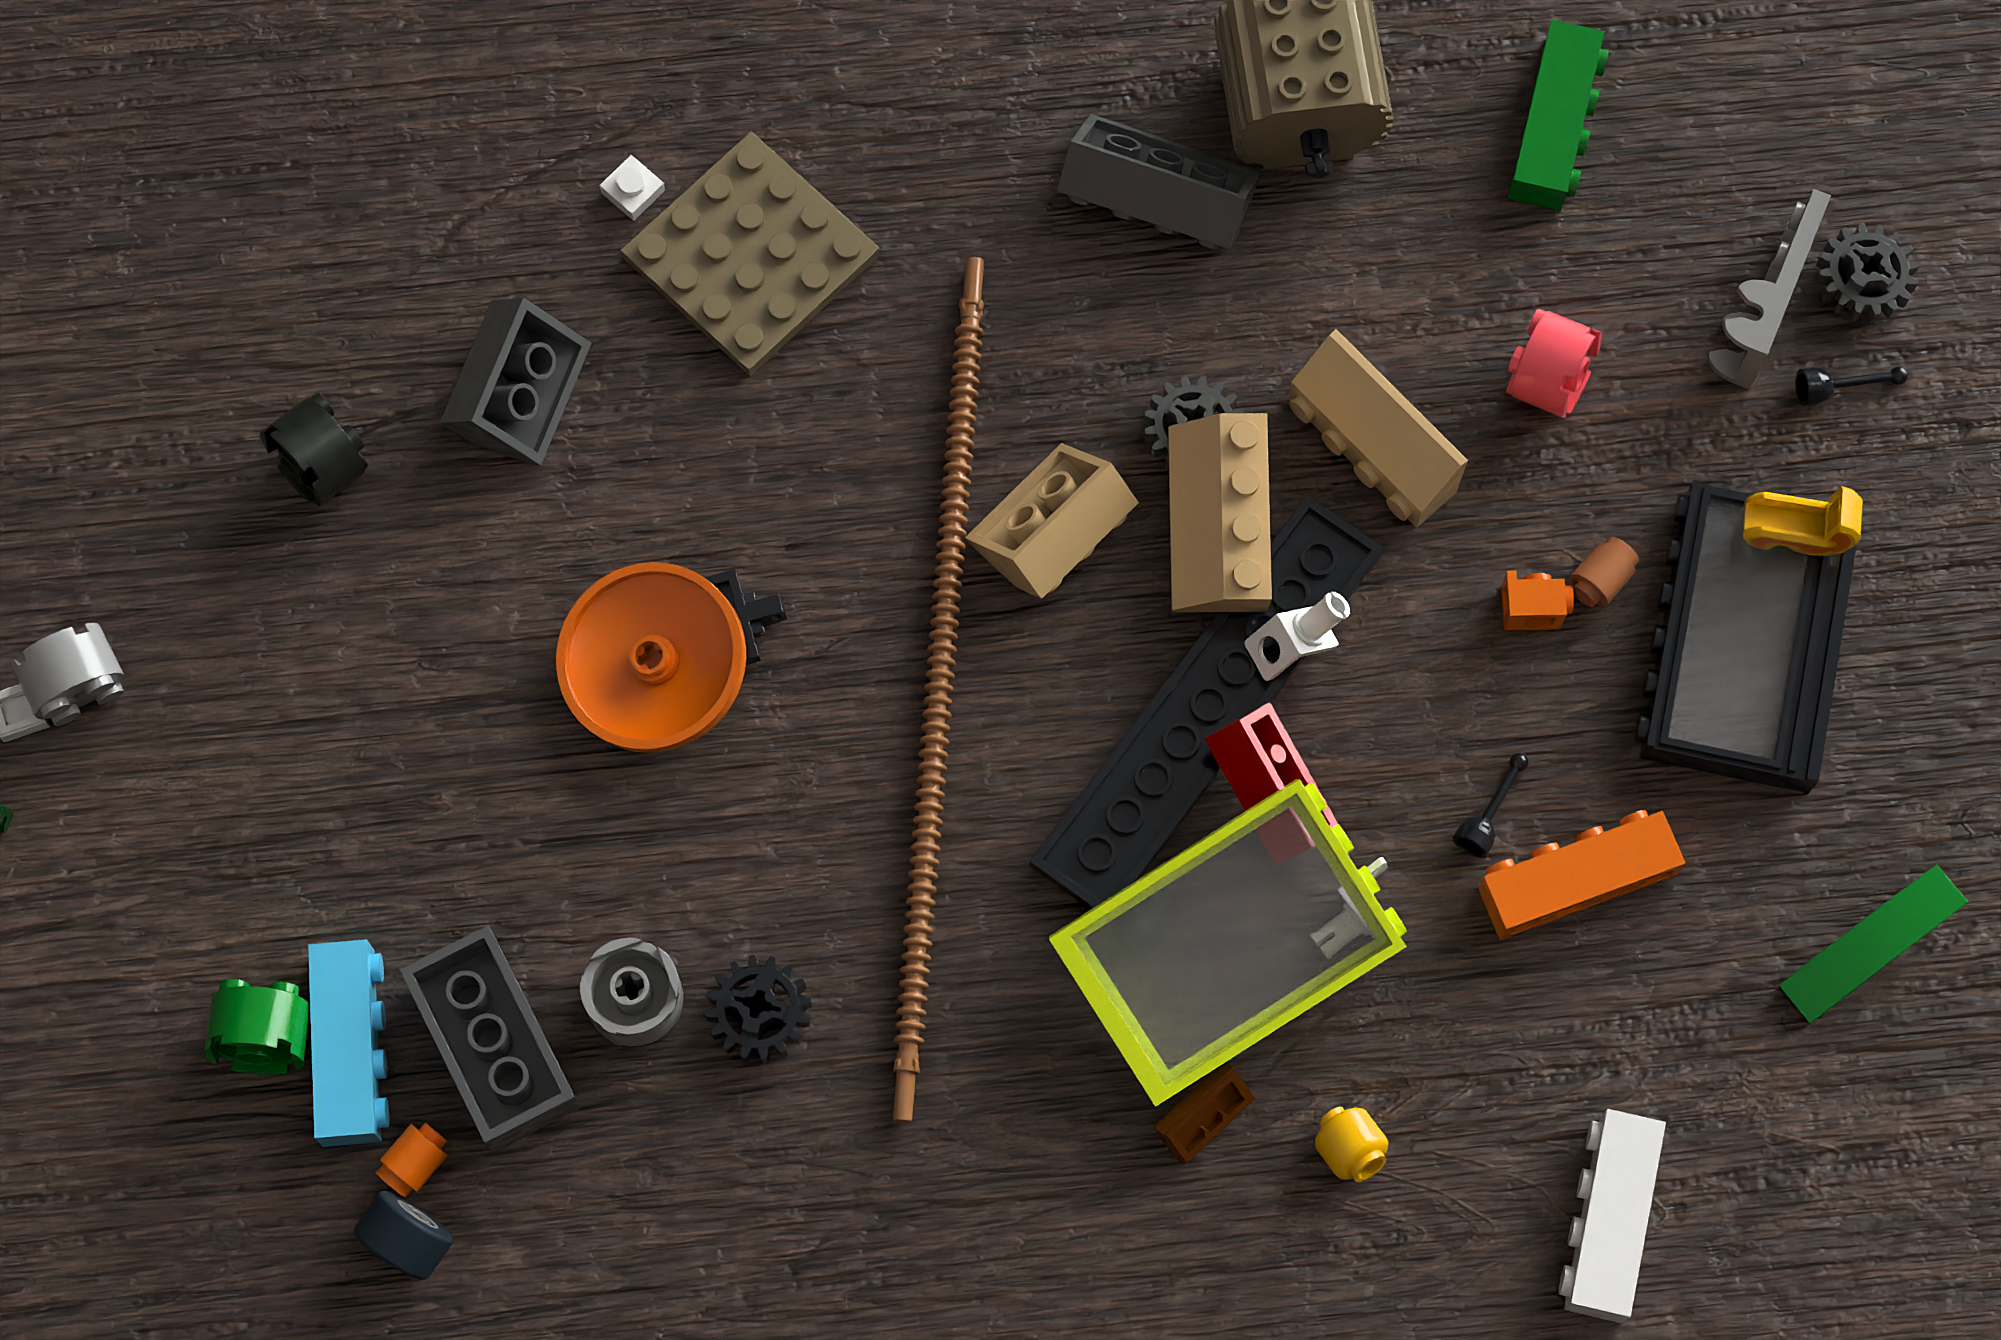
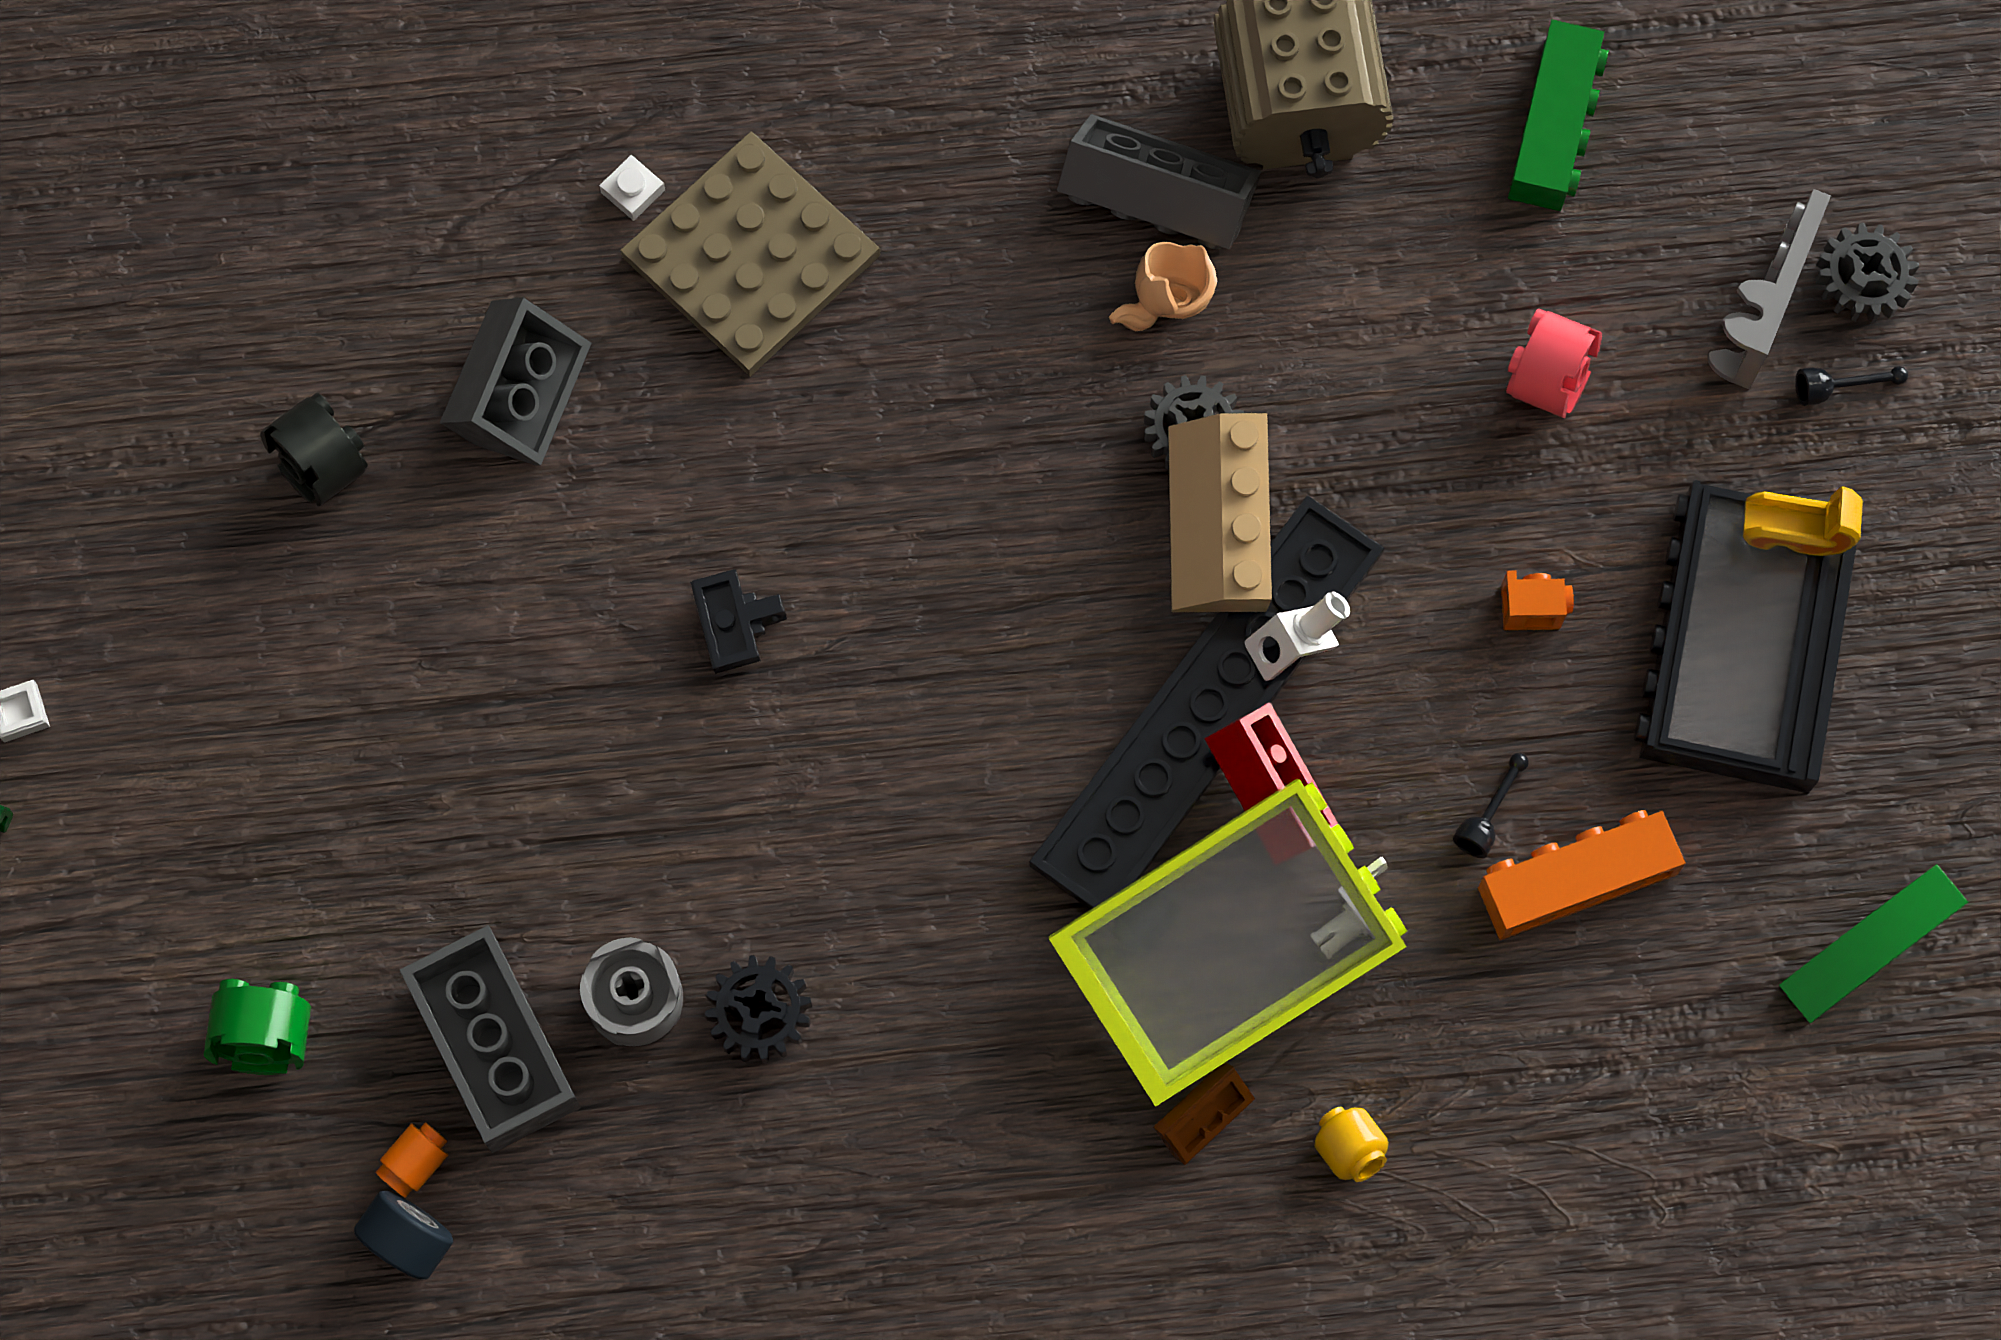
(69, 673): light grey brick -> none
(346, 1043): medium azure brick -> none
(651, 657): orange dish -> none
(906, 1063): medium nougat hose -> none
(1053, 519): tan slope -> none
(1169, 284): none -> light nougat hair
(1376, 430): tan slope -> none
(1604, 572): nougat brick -> none
(1613, 1215): white brick -> none

